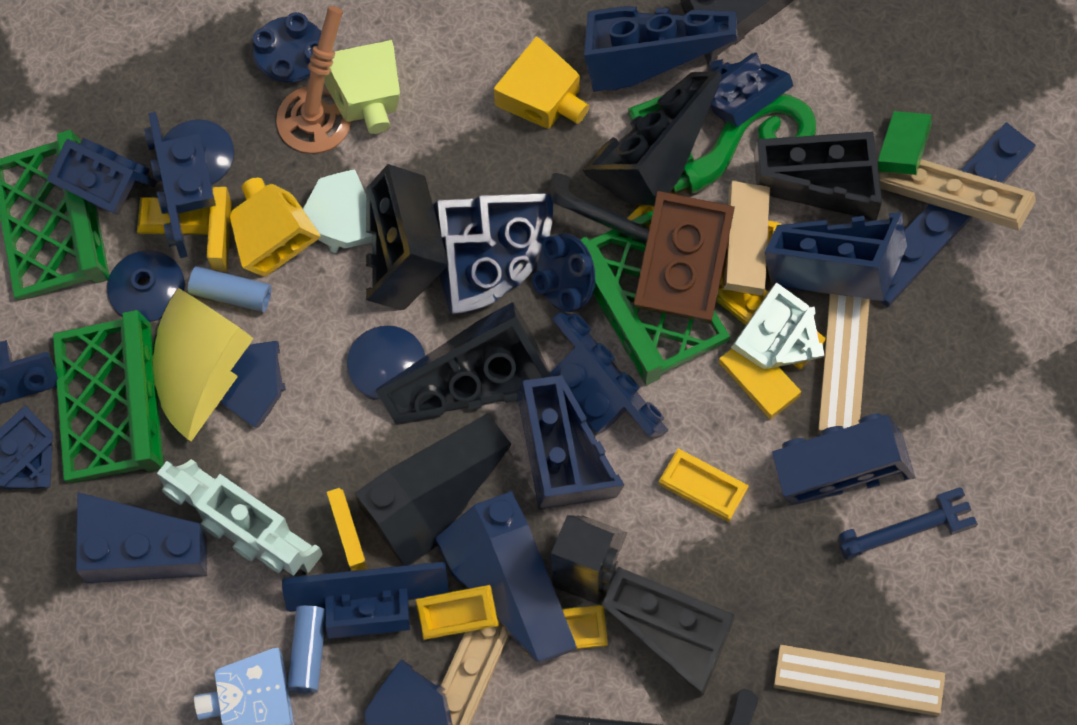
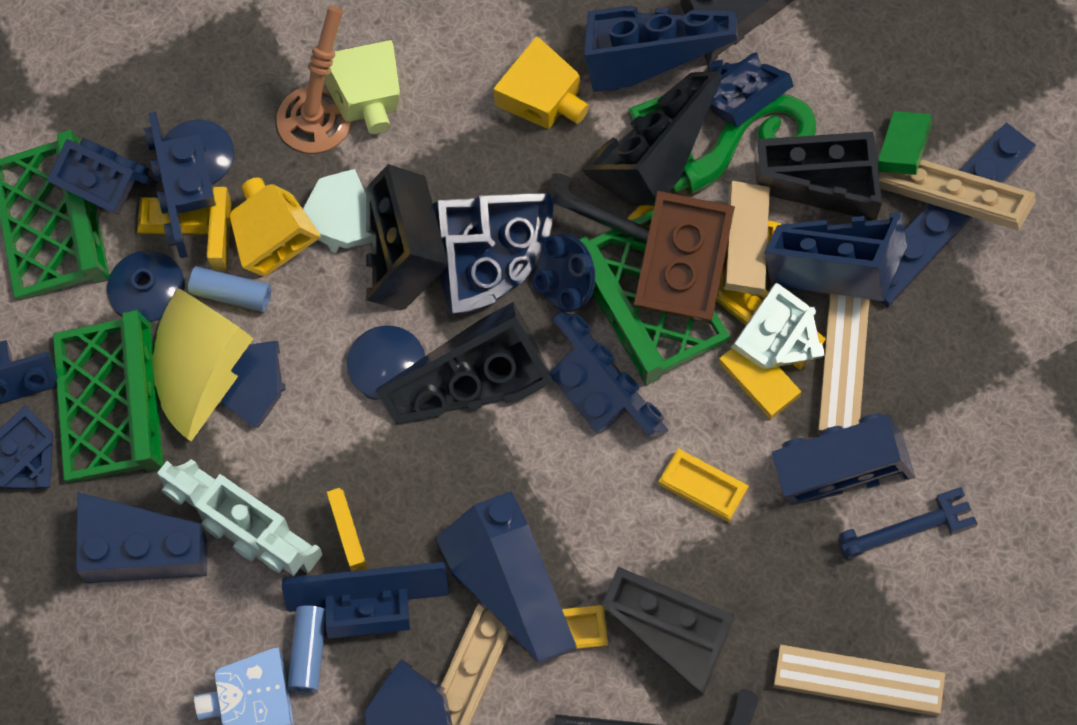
(285, 47): dark blue dish -> none
(431, 488): black wedge -> none
(457, 612): yellow tile -> none
(561, 448): dark blue wedge -> none
(586, 557): black wedge -> none

